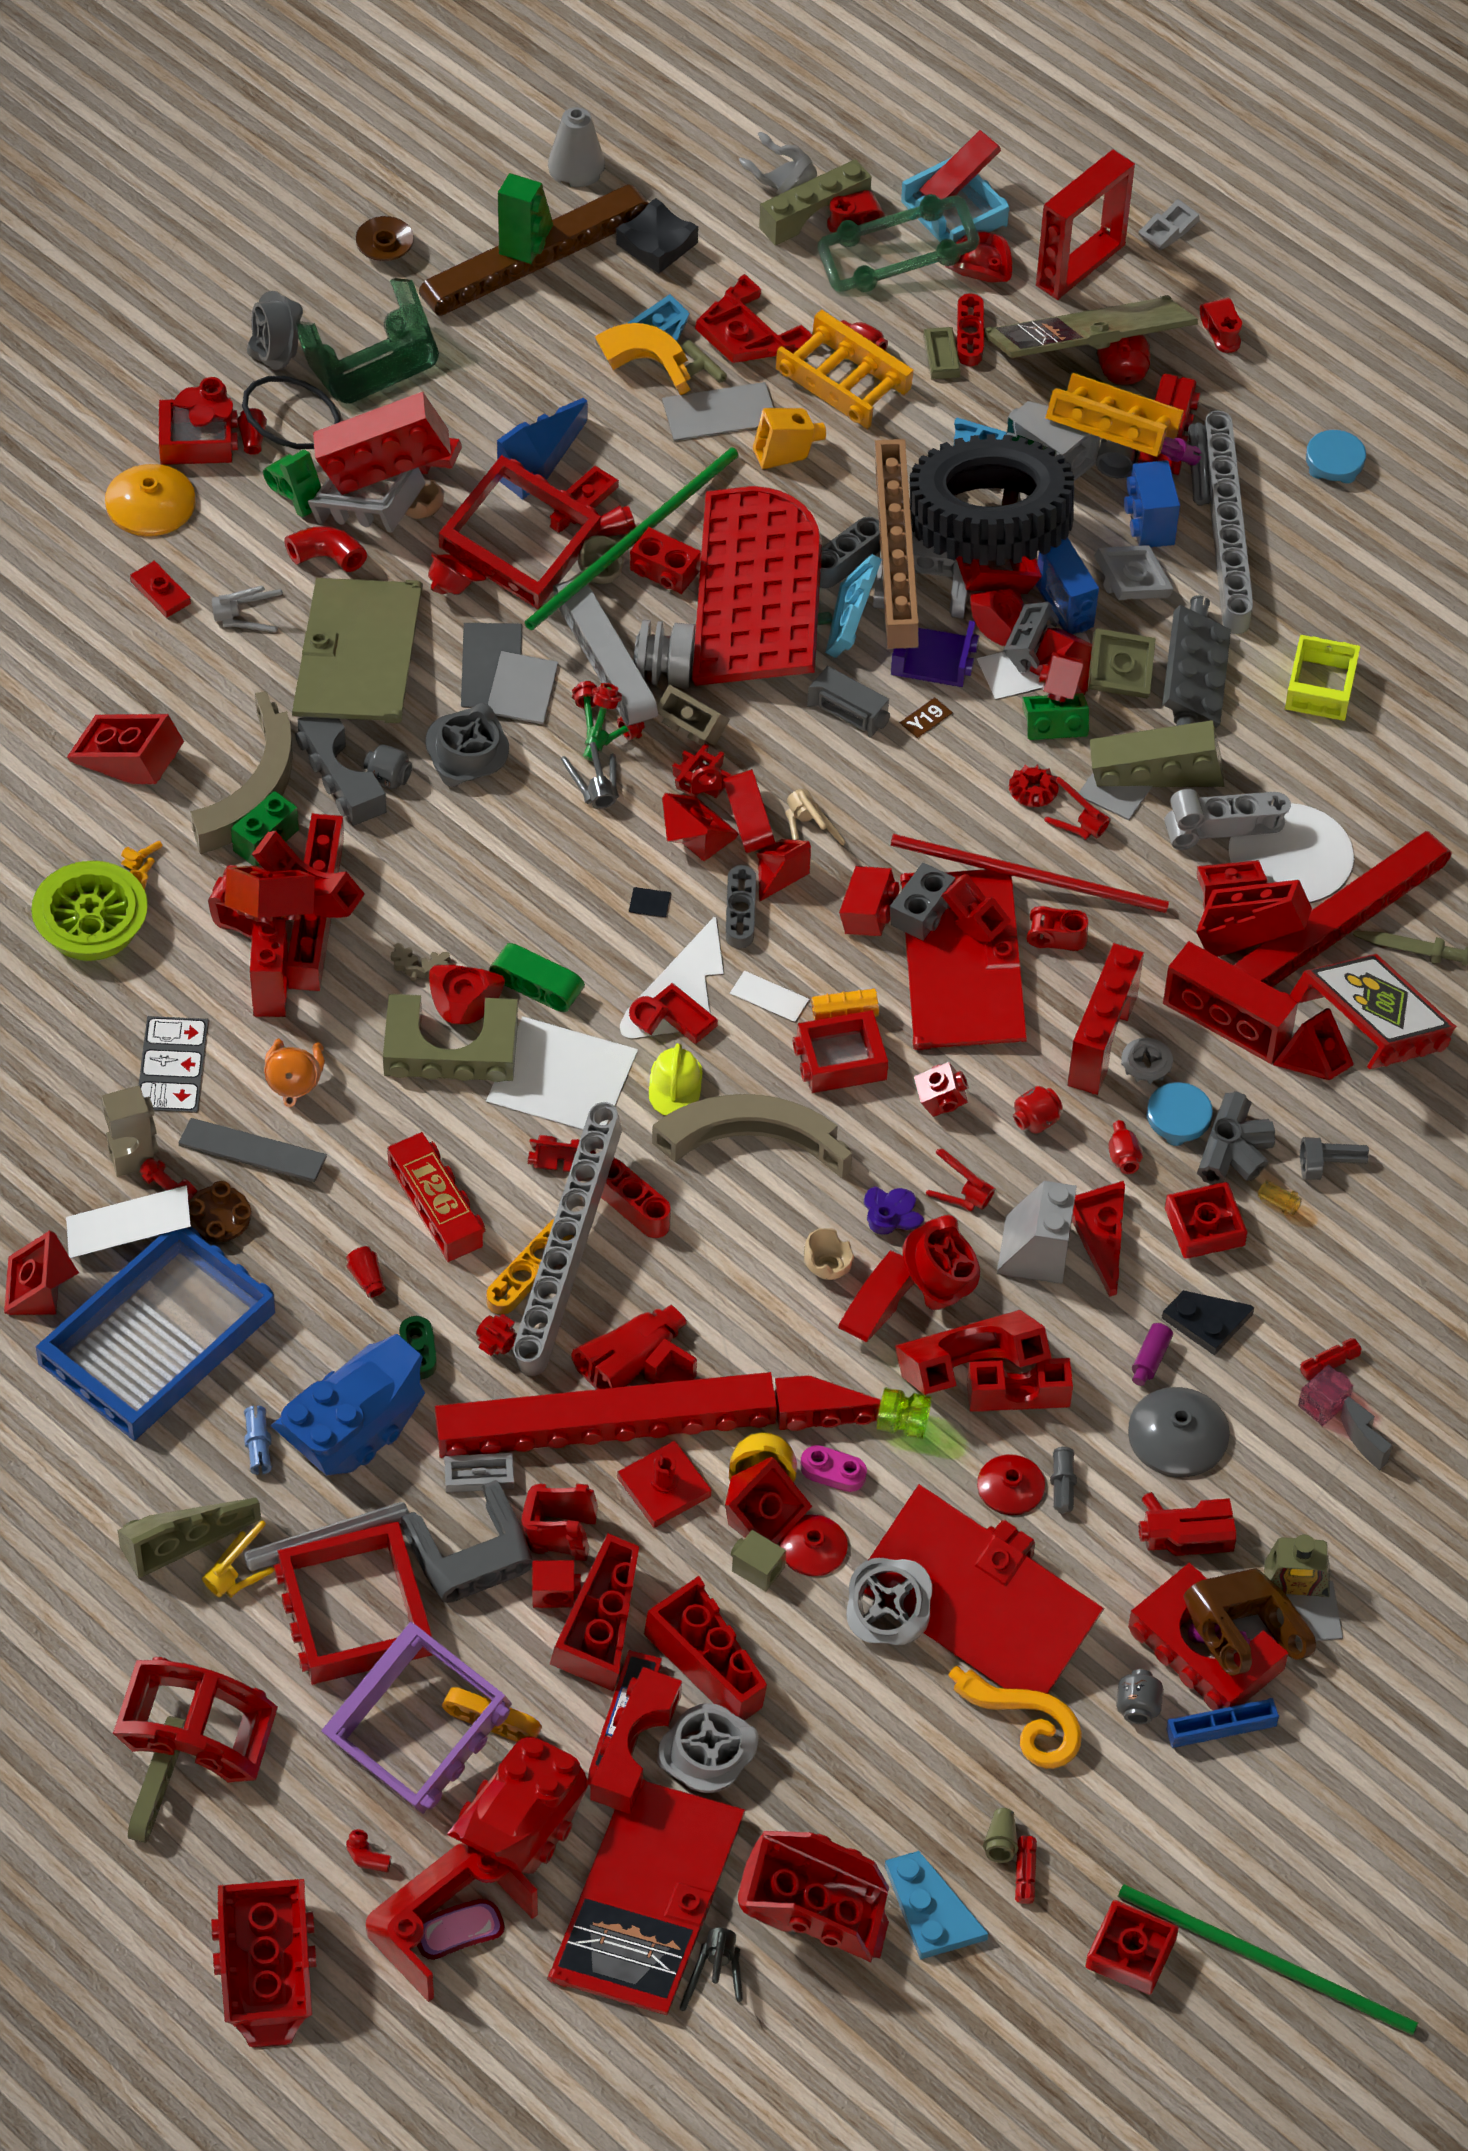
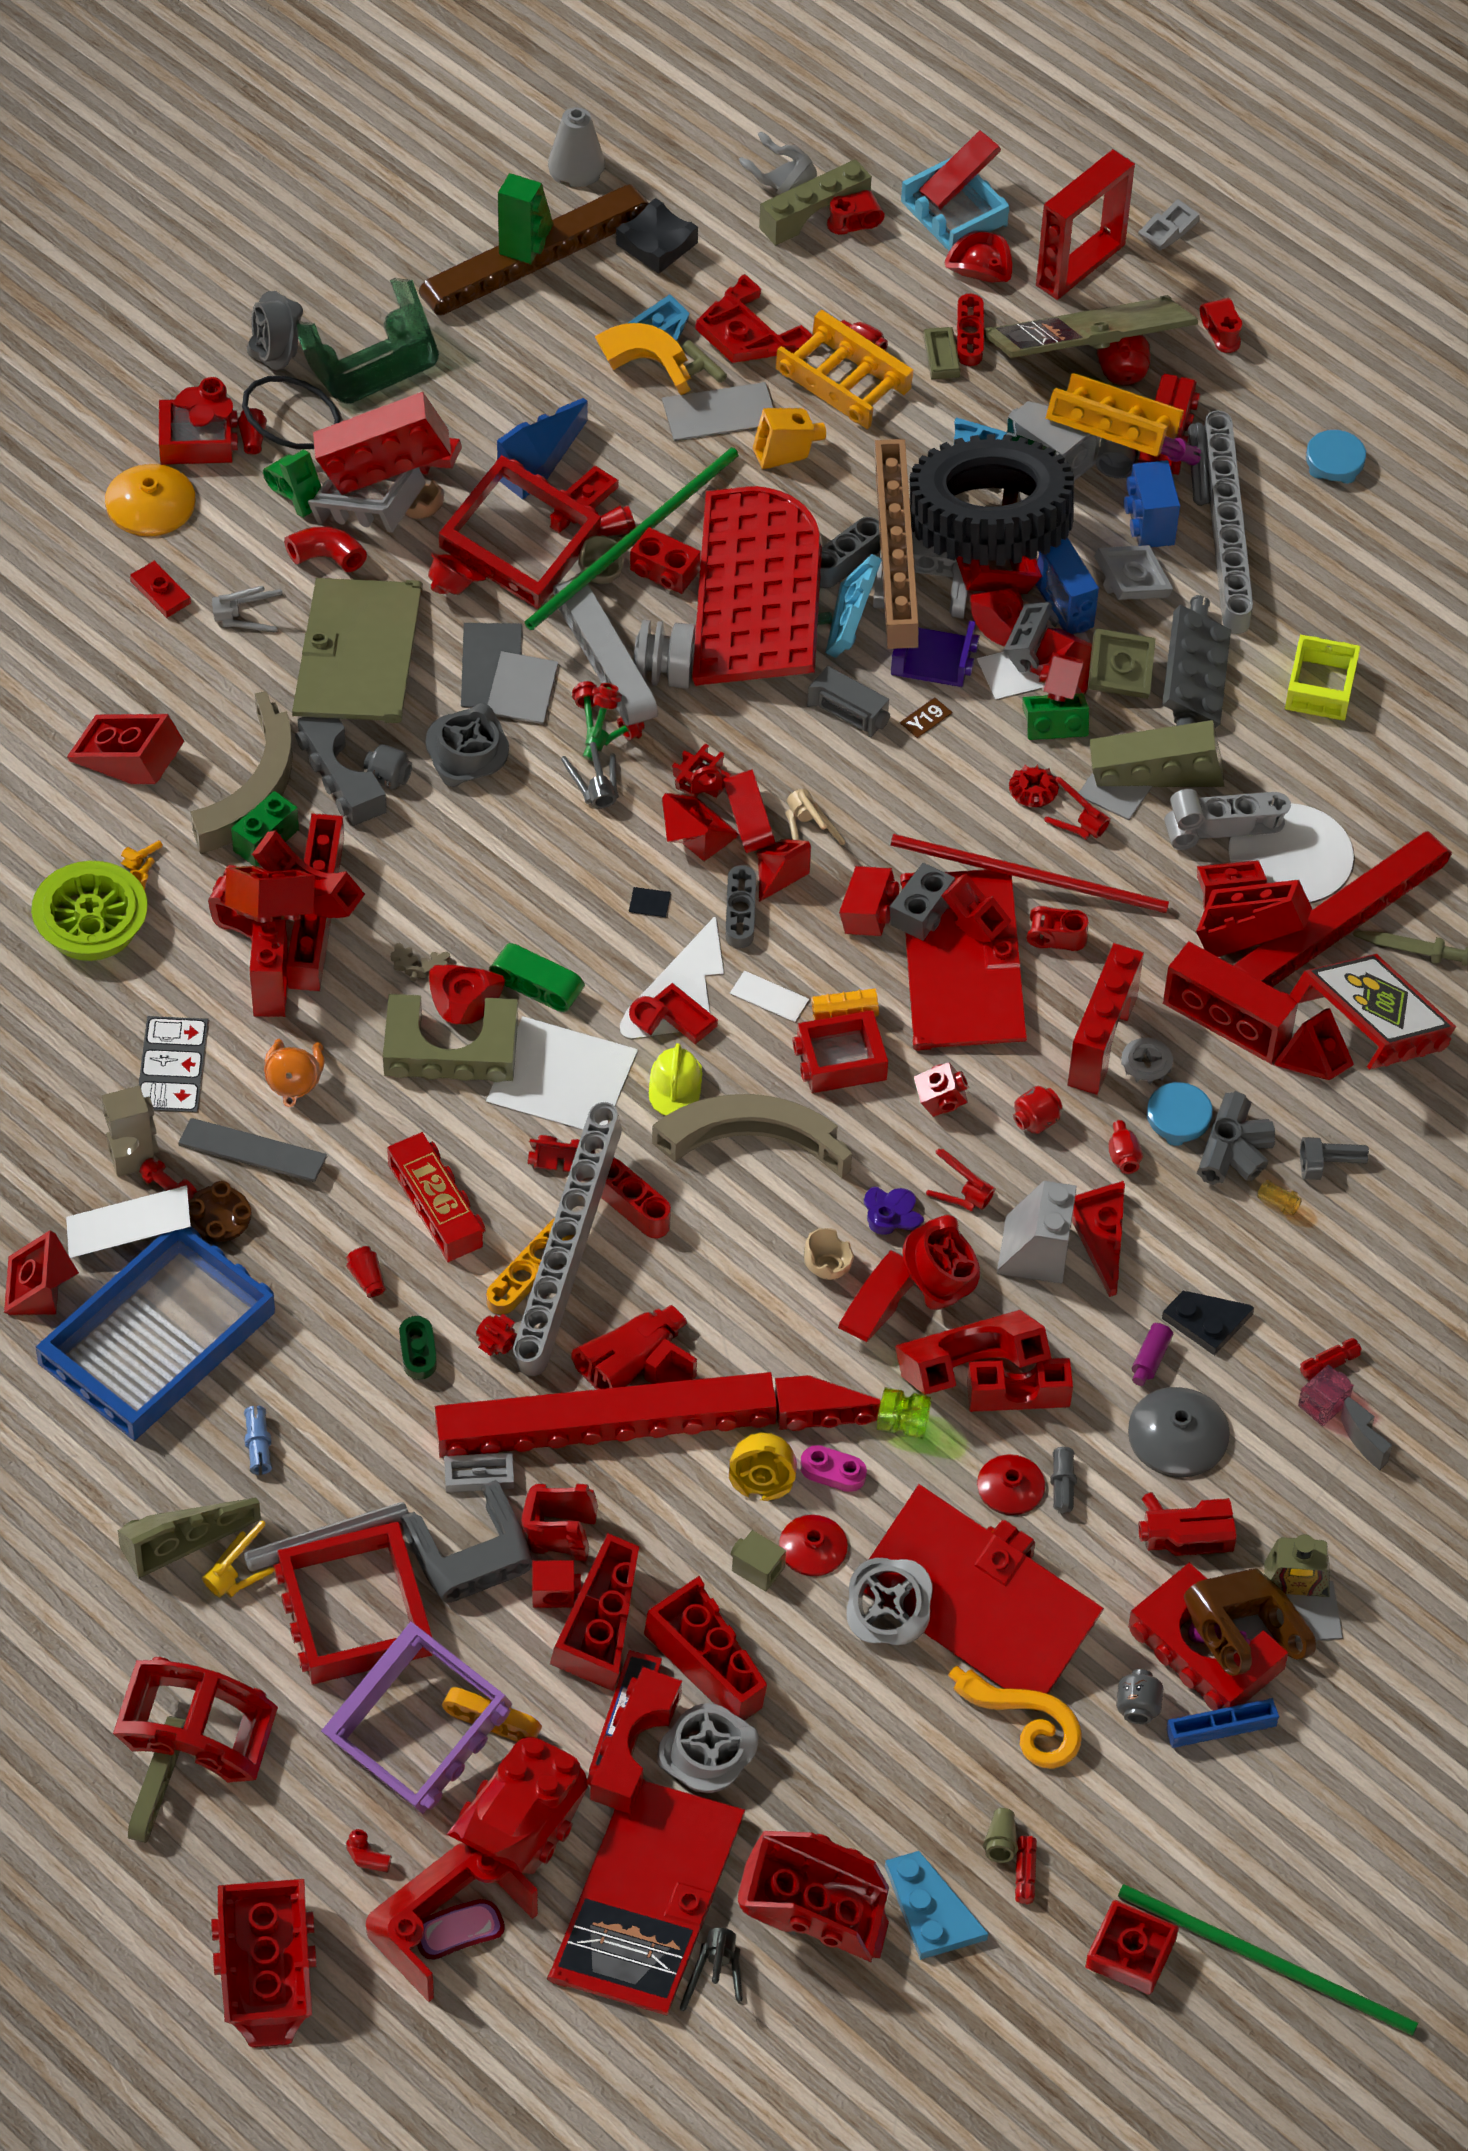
(356, 1408): blue slope -> none
(384, 238): reddish brown dish -> none
(664, 1484): red tile -> none
(697, 718): dark tan brick -> none
(764, 1501): red slope -> none
(865, 277): clear green bar -> none
(1223, 1224): red brick -> none

